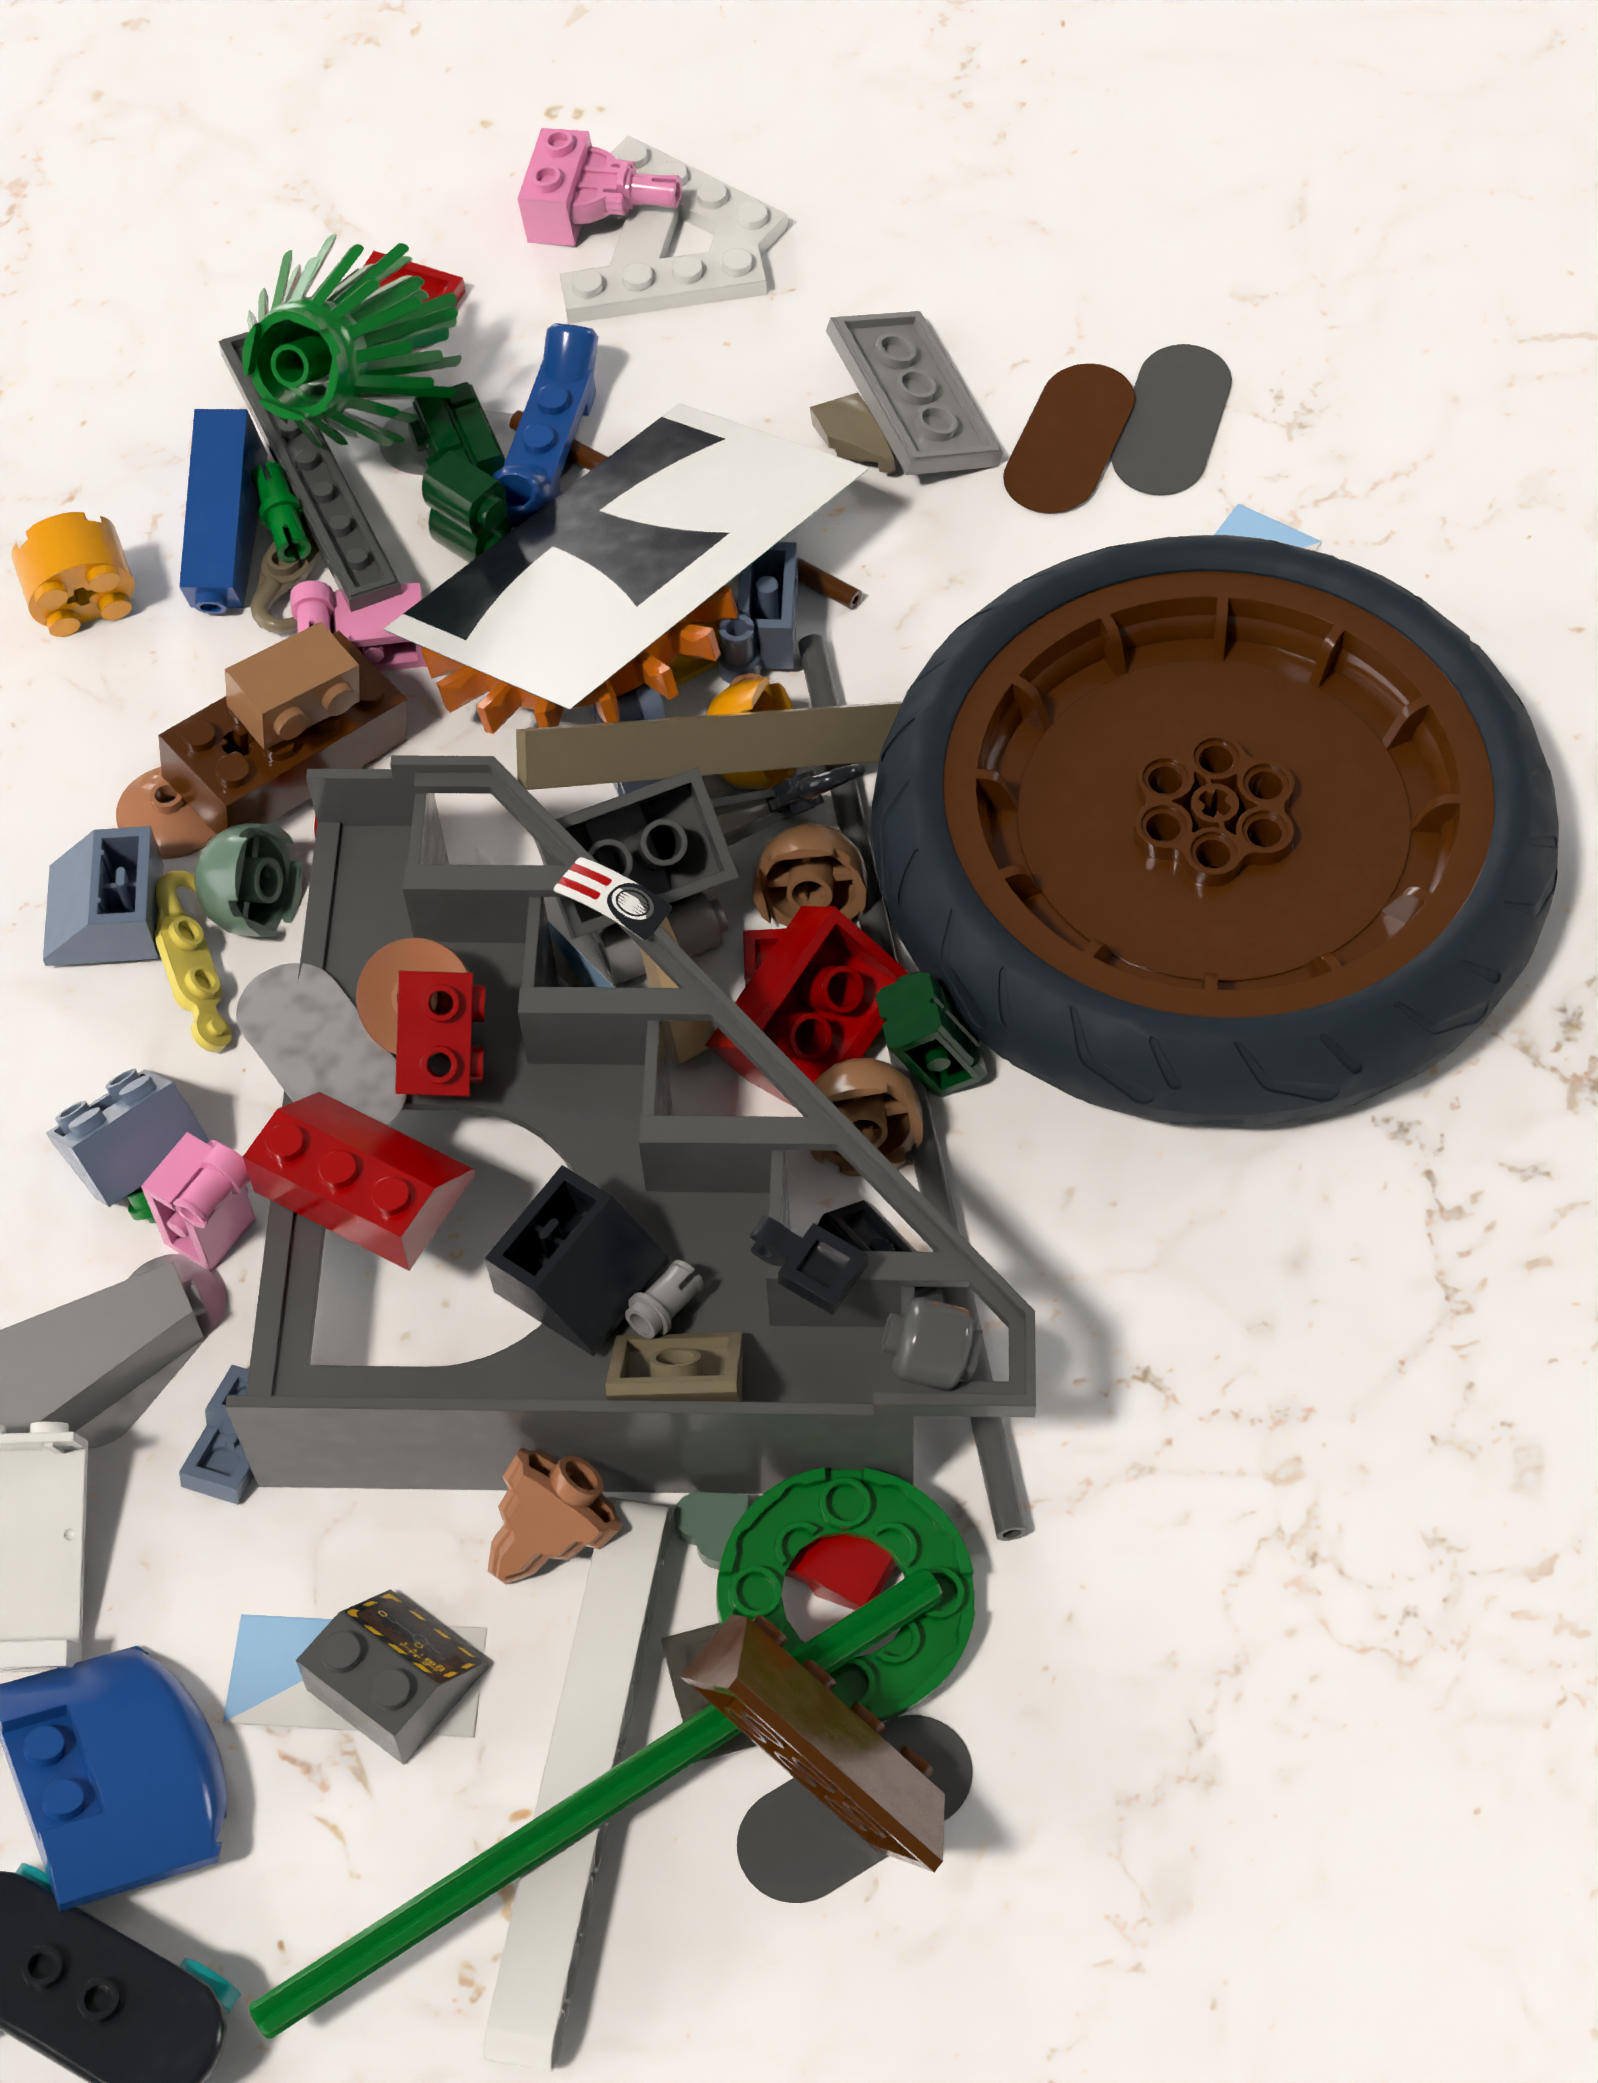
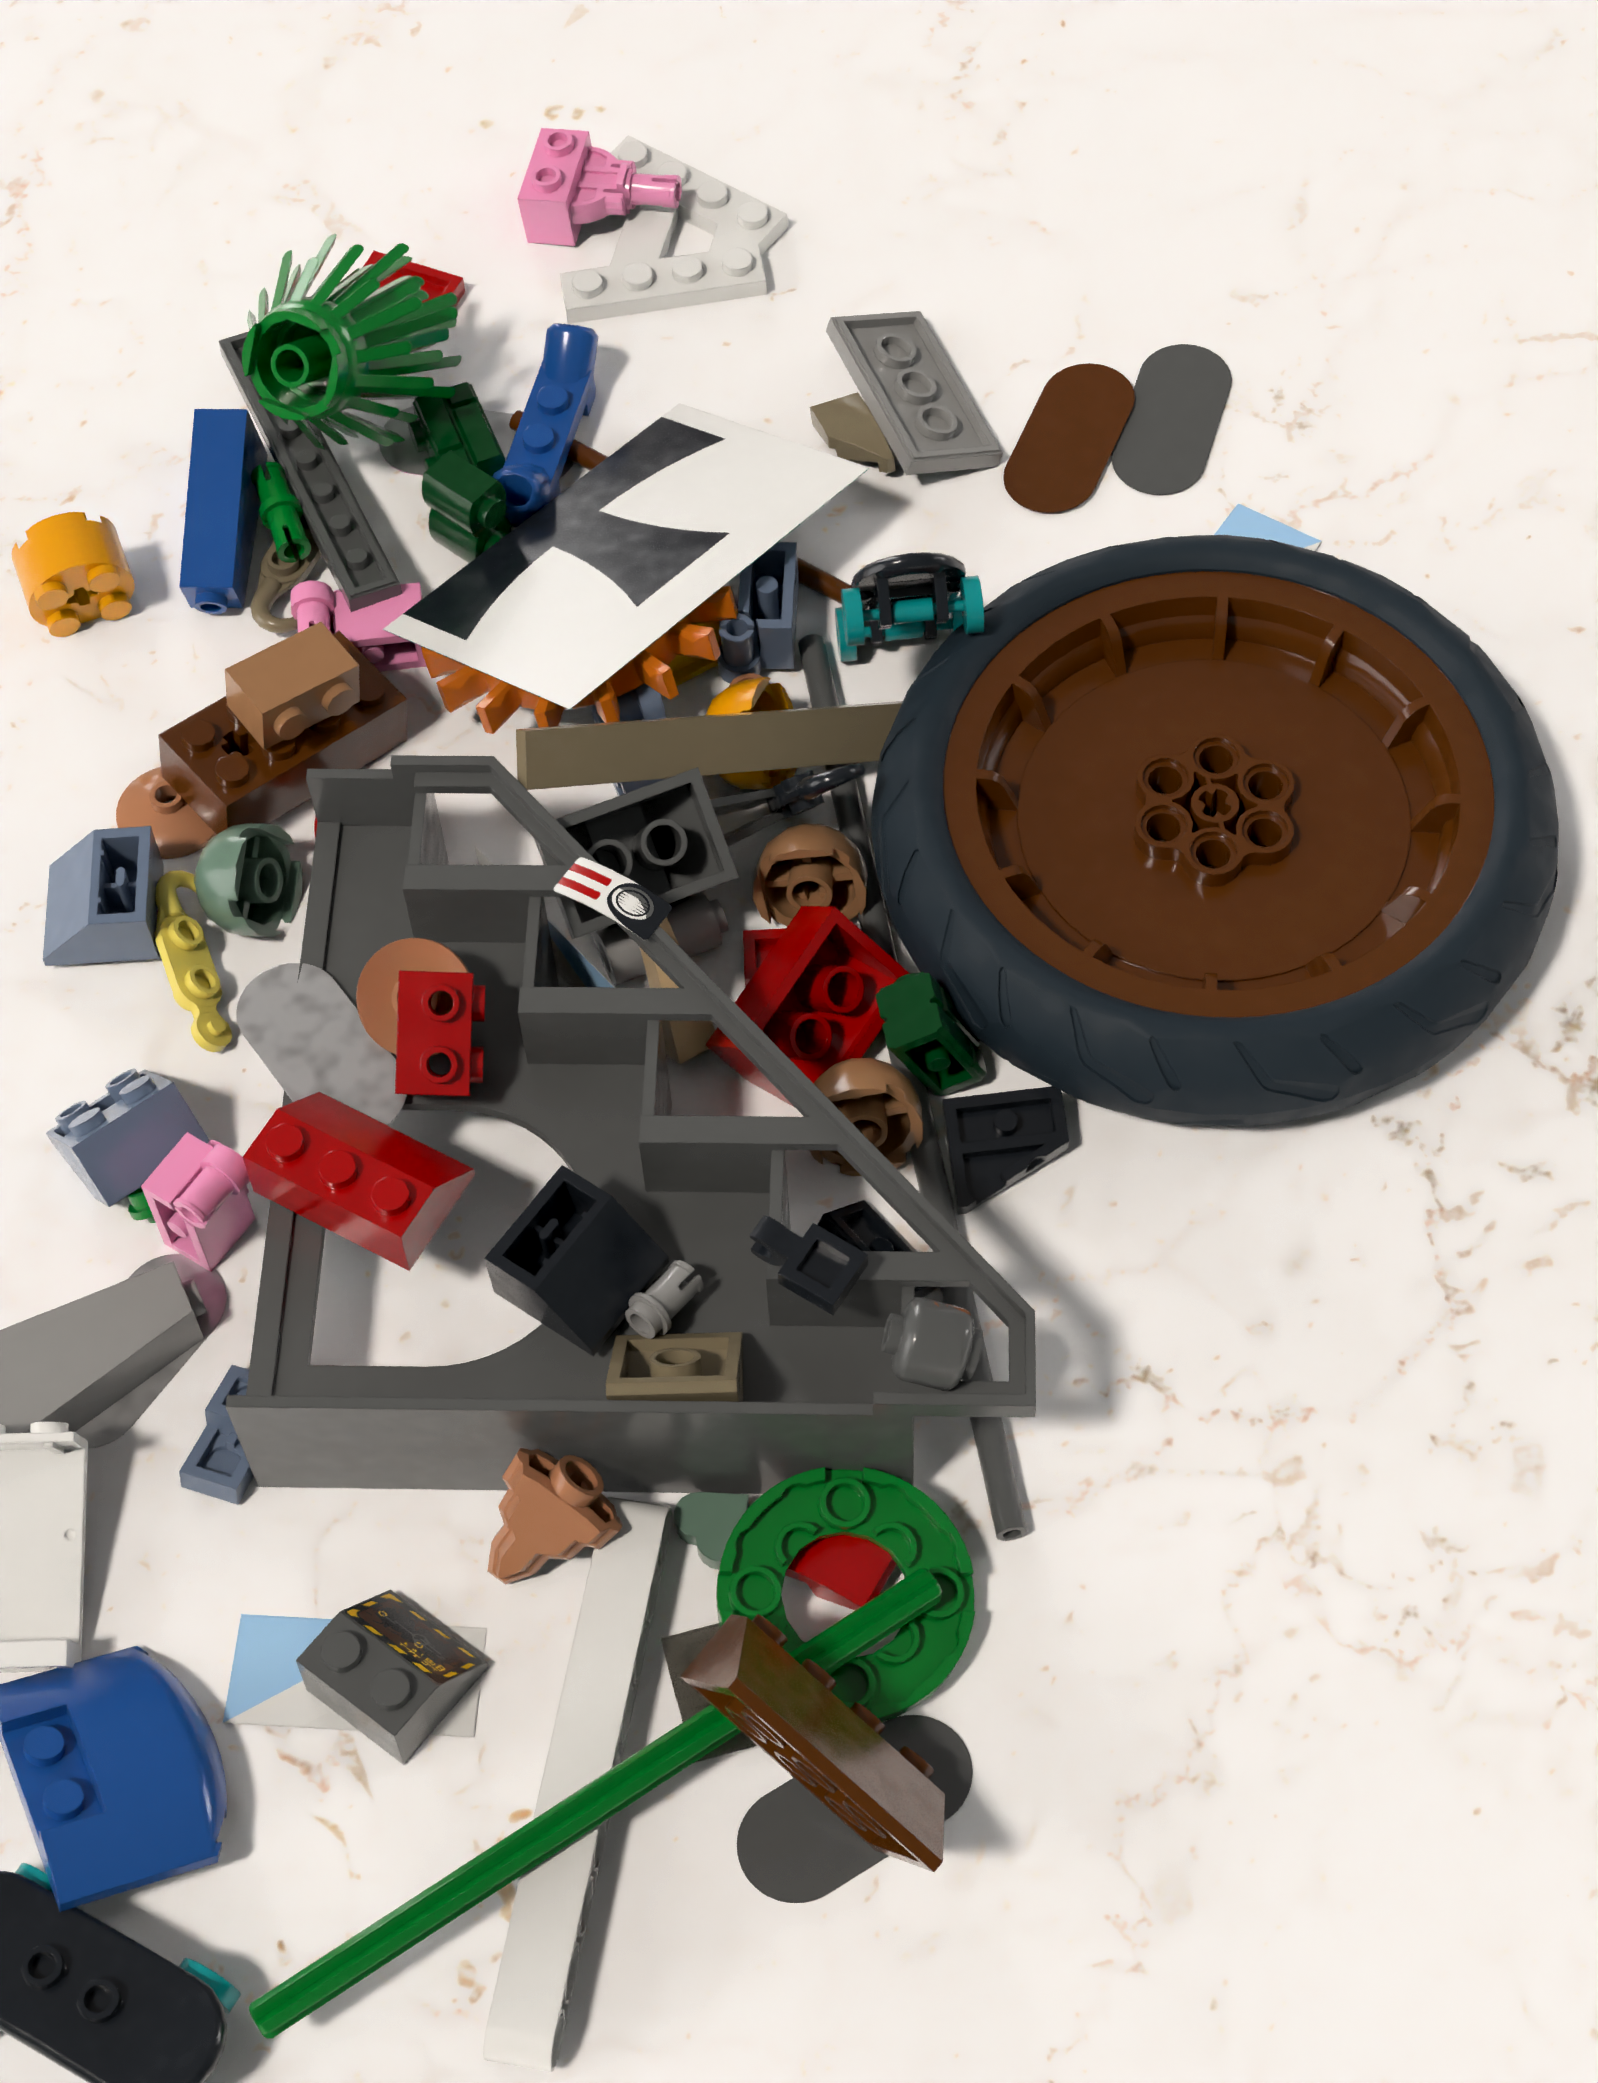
(905, 599): none -> piece
(1001, 1140): none -> black wing

